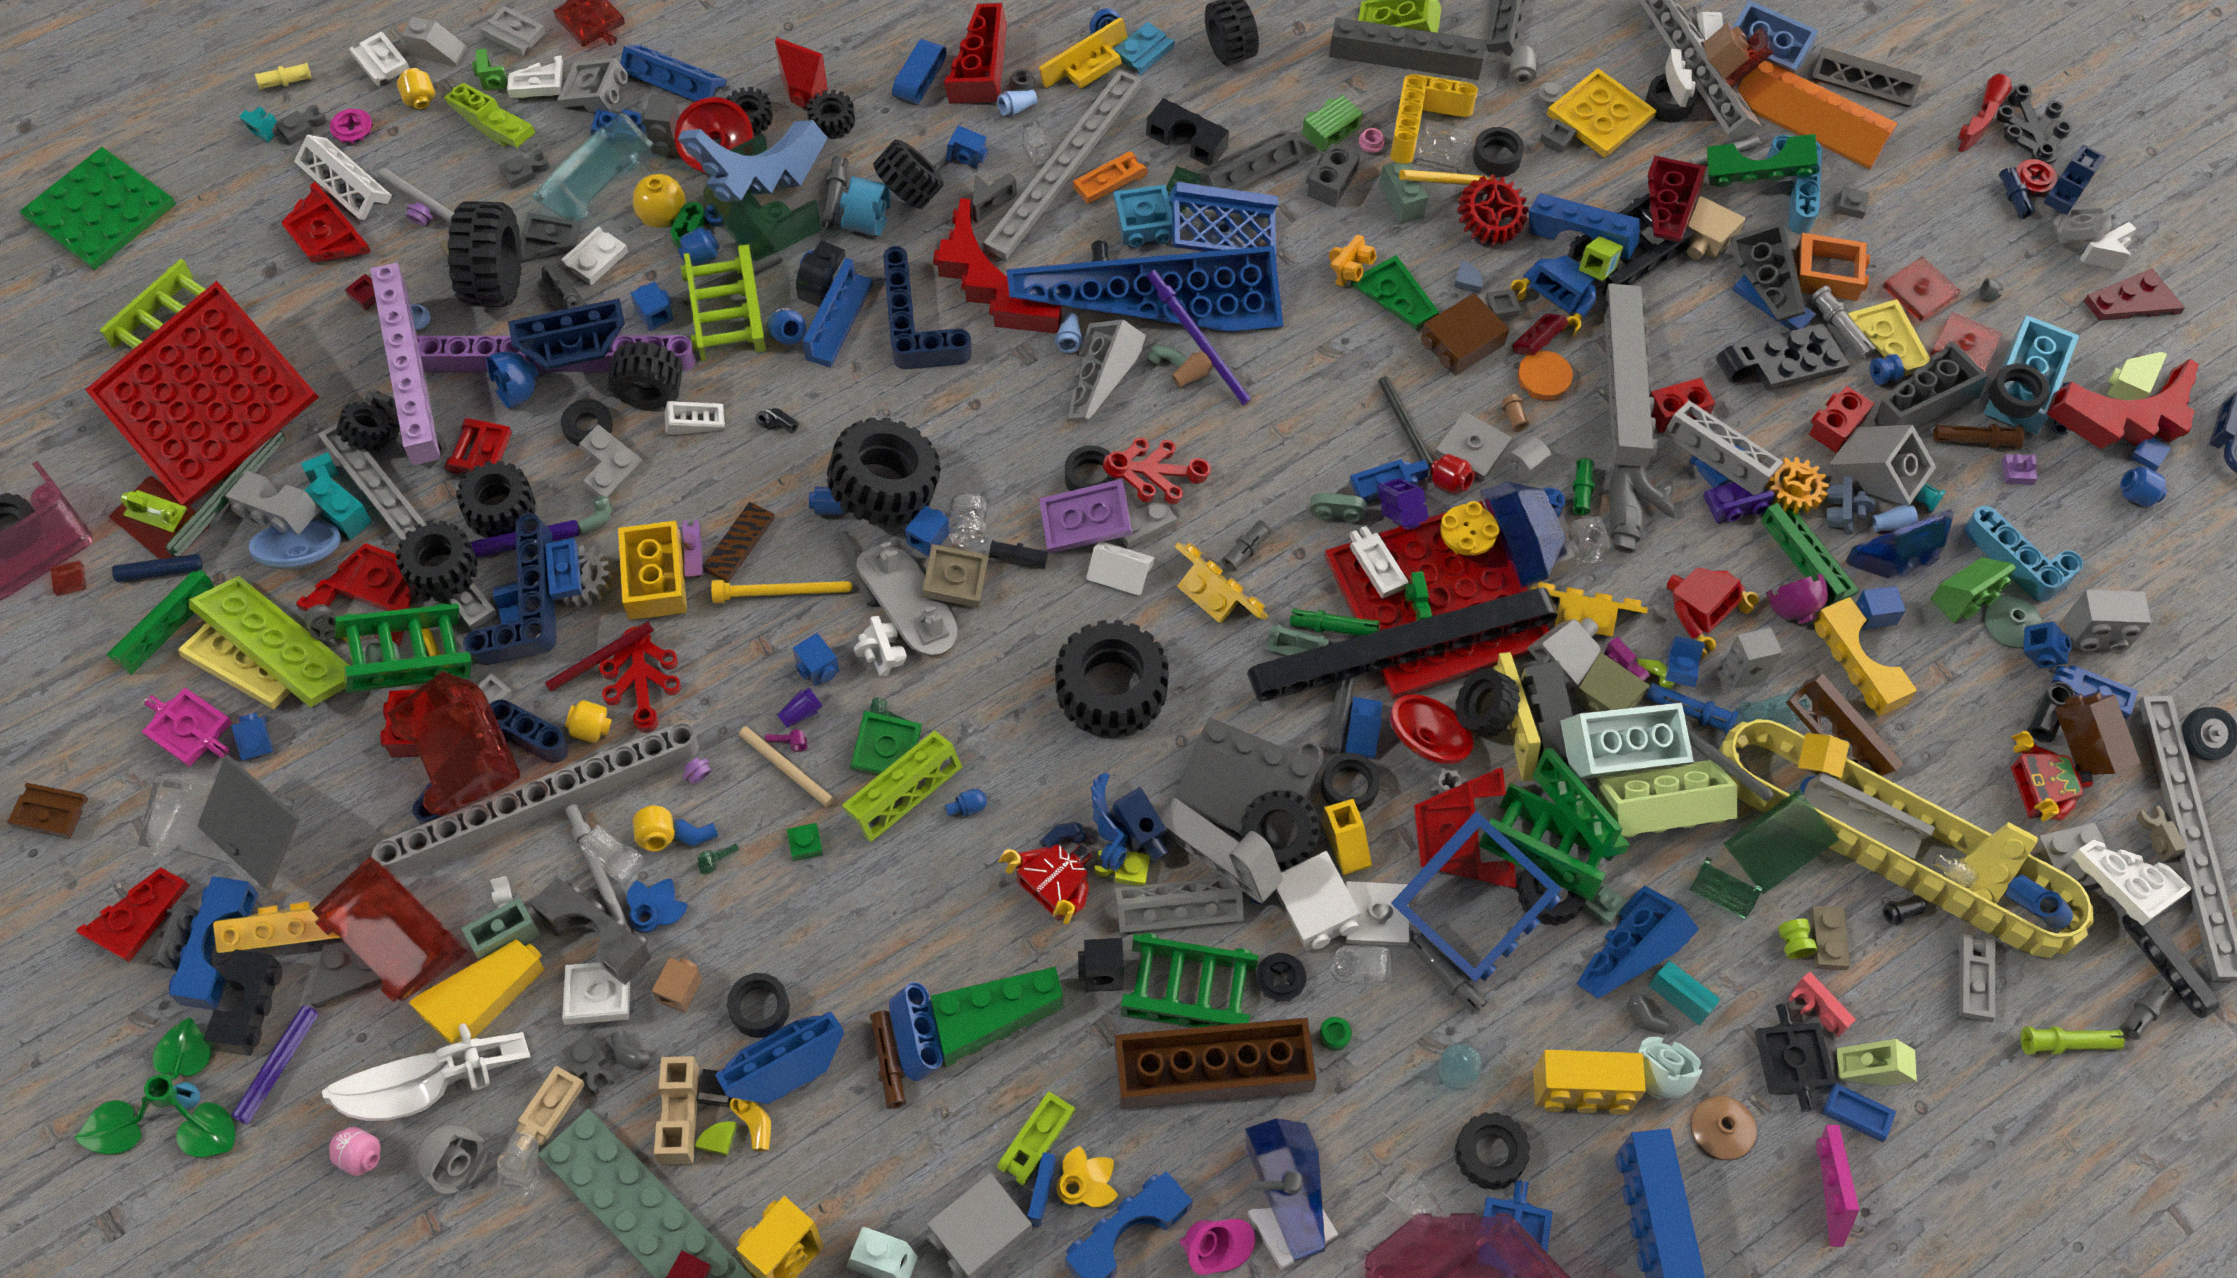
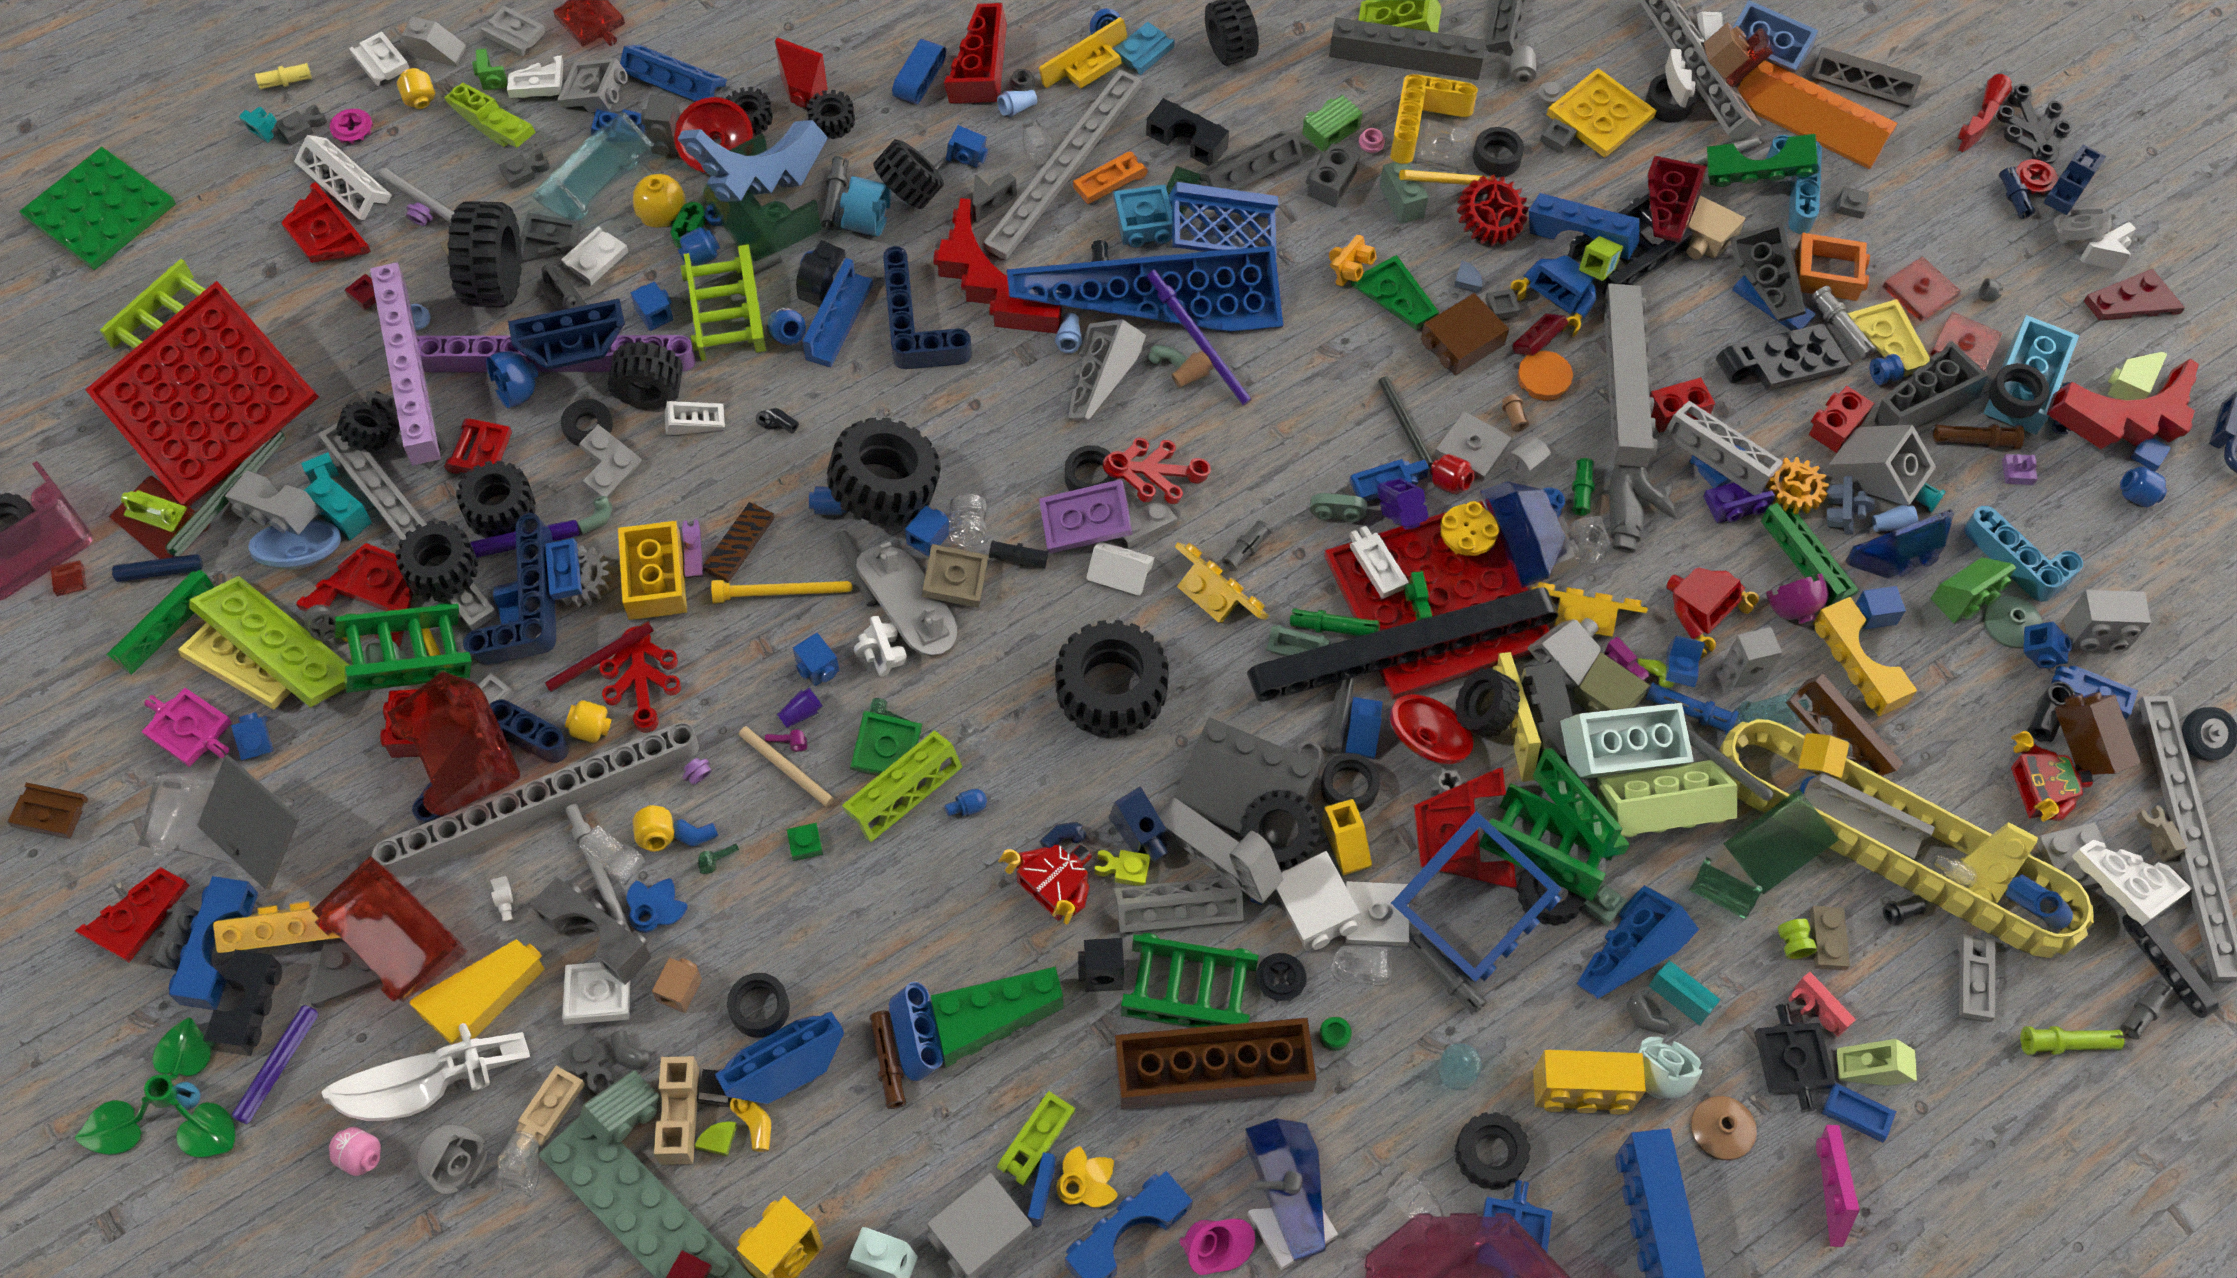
(501, 928): sand green brick -> none
(620, 1108): none -> sand green brick
(1108, 828): blue plant -> none

